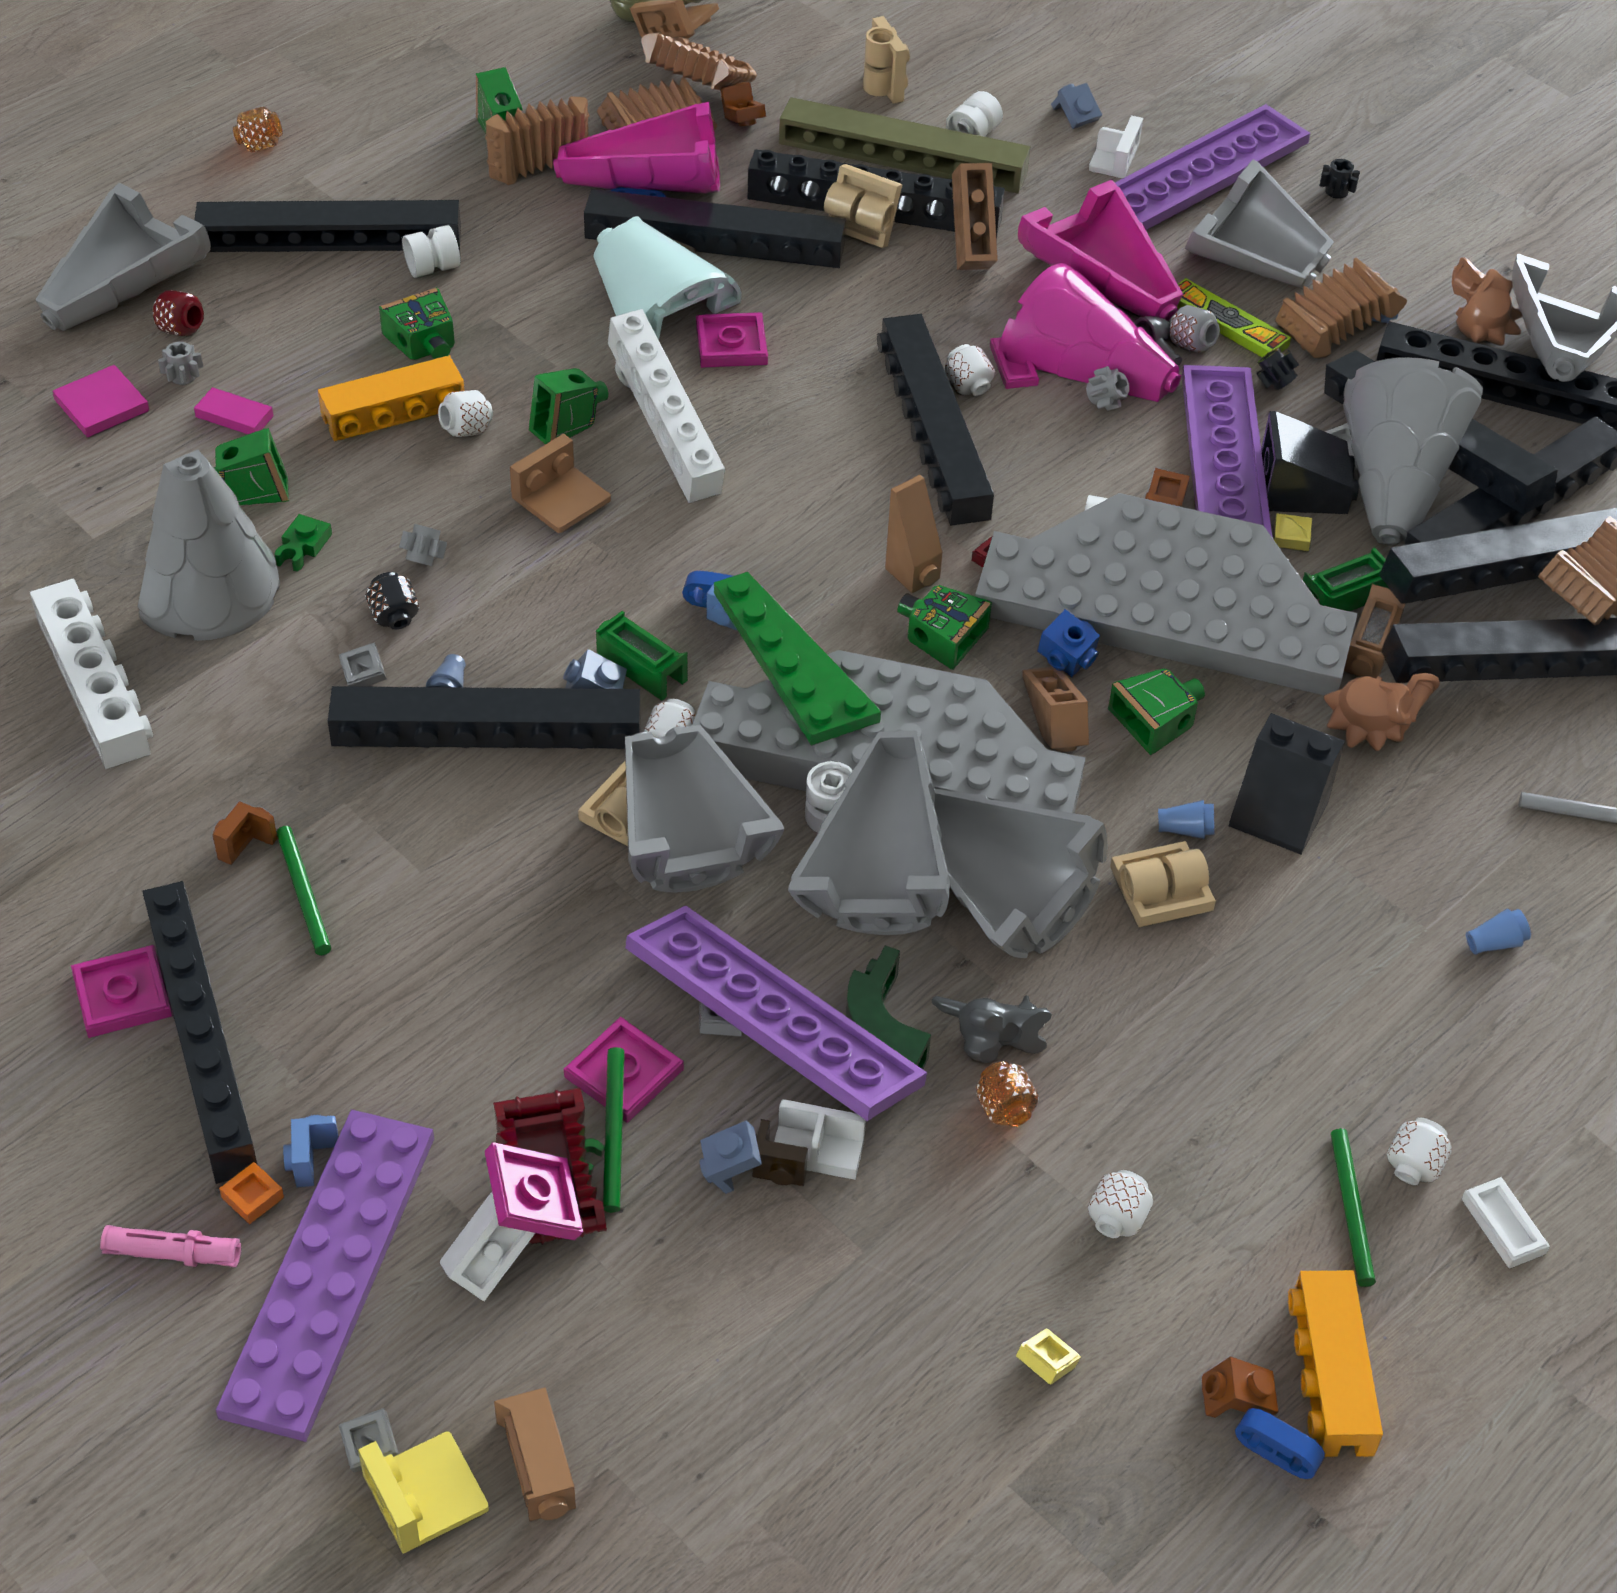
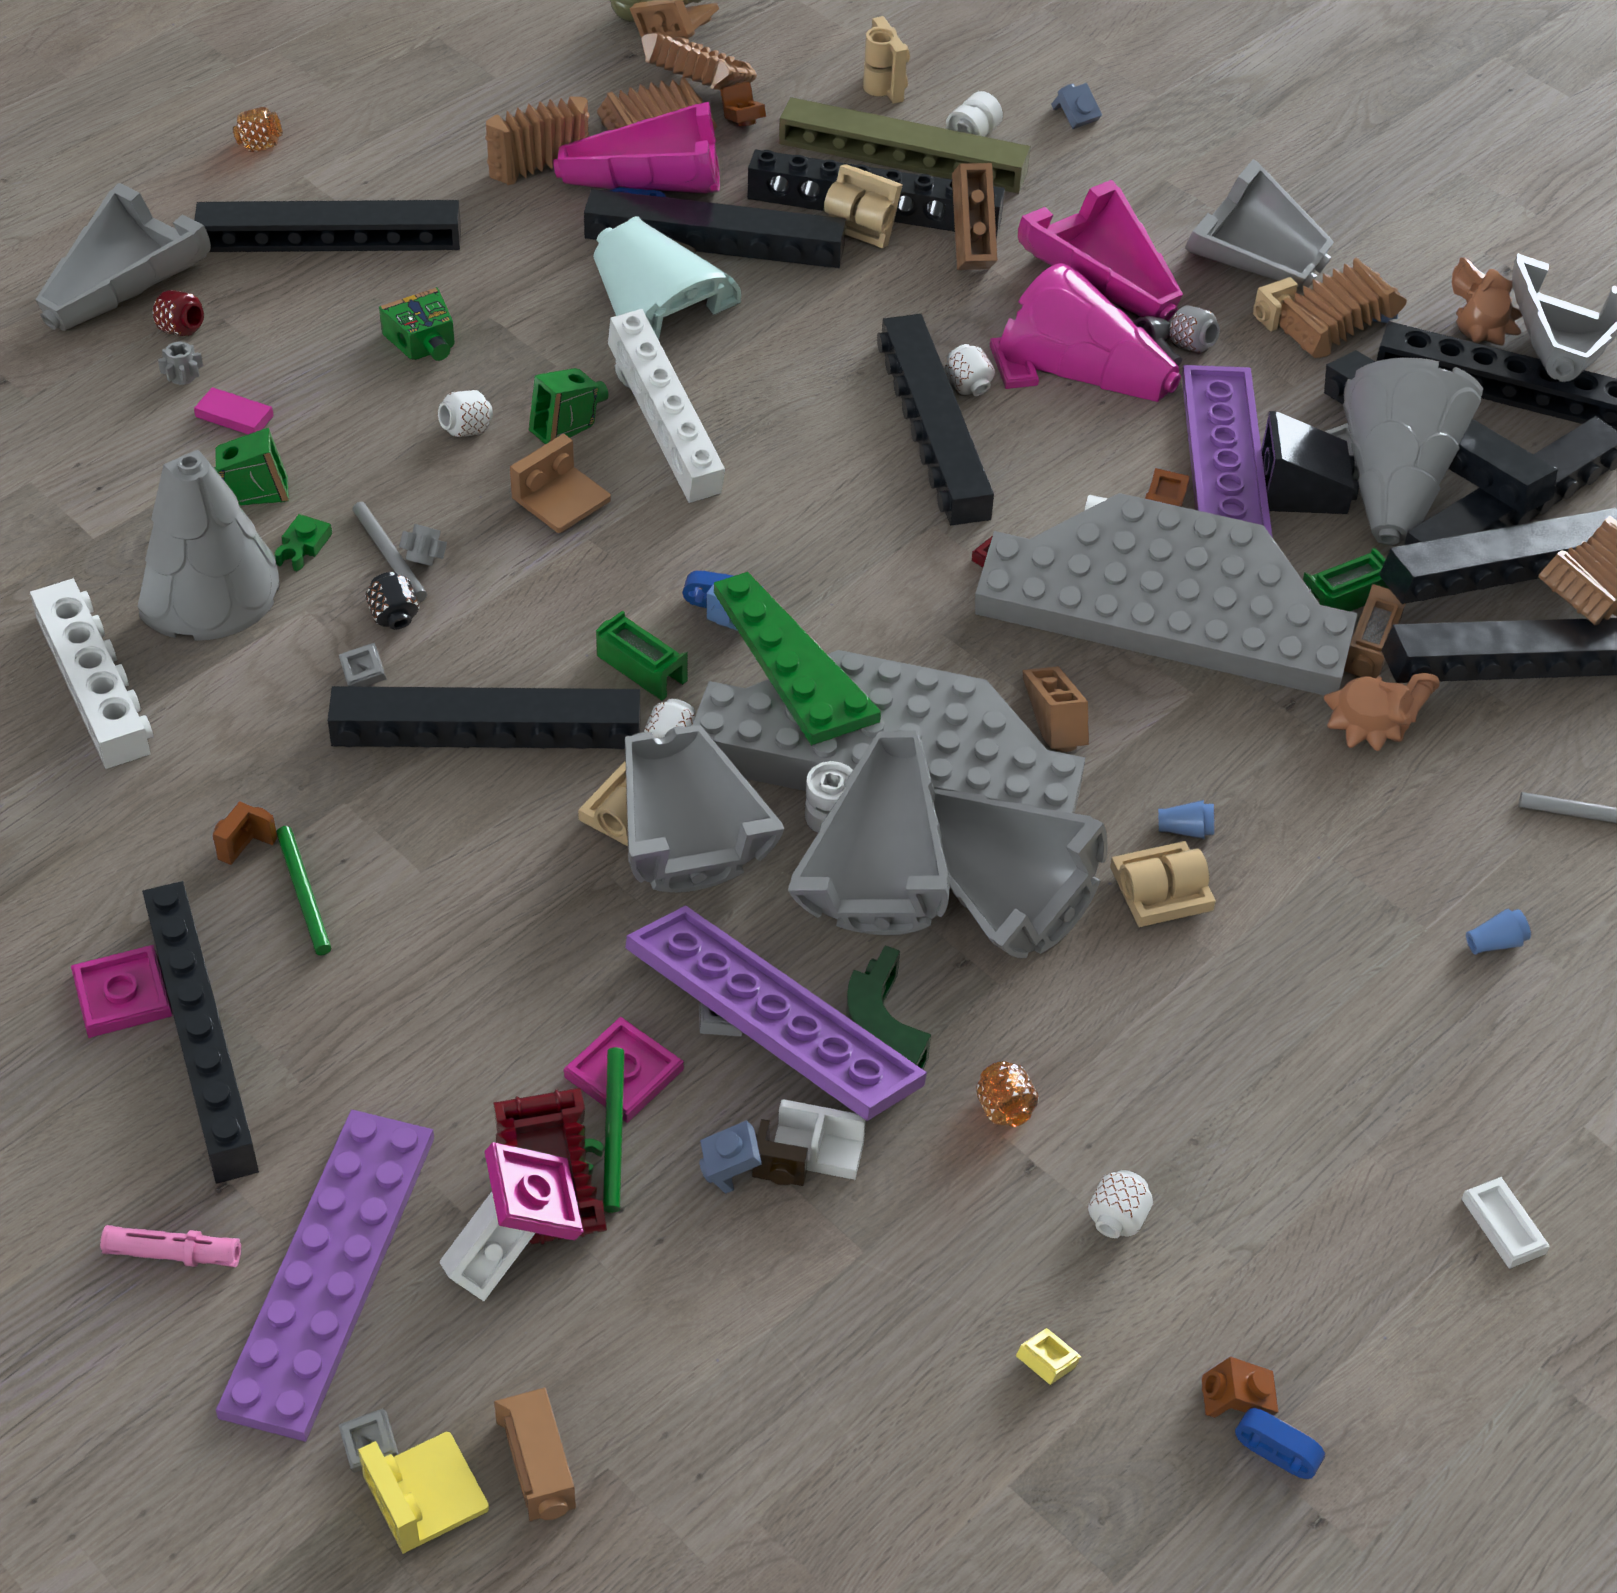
(100, 400): dark pink tile -> none
(251, 1193): orange plate -> none
(306, 1135): medium blue bracket -> none
(387, 548): none -> light grey bar
(388, 397): light orange brick -> none
(431, 251): white wheel -> none
(449, 673): sand blue cone -> none
(492, 85): green torso -> none
(594, 673): sand blue bracket -> none
(731, 340): dark pink tile -> none
(912, 536): medium nougat slope -> none
(945, 623): green torso -> none
(991, 1024): dark grey animal -> none
(1069, 644): blue brick -> none
(1107, 388): light grey gear -> none
(1116, 149): white panel -> none
(1155, 707): green torso -> none
(1210, 164): medium lavender plate -> none
(1233, 321): tile -> none
(1270, 301): none -> tan bracket
(1277, 368): black gear -> none
(1287, 783): black slope -> none
(1292, 532): light yellow tile -> none
(1335, 1362): light orange brick -> none
(1339, 178): black gear -> none
(1352, 1208): green bar -> none
(1419, 1151): white head -> none

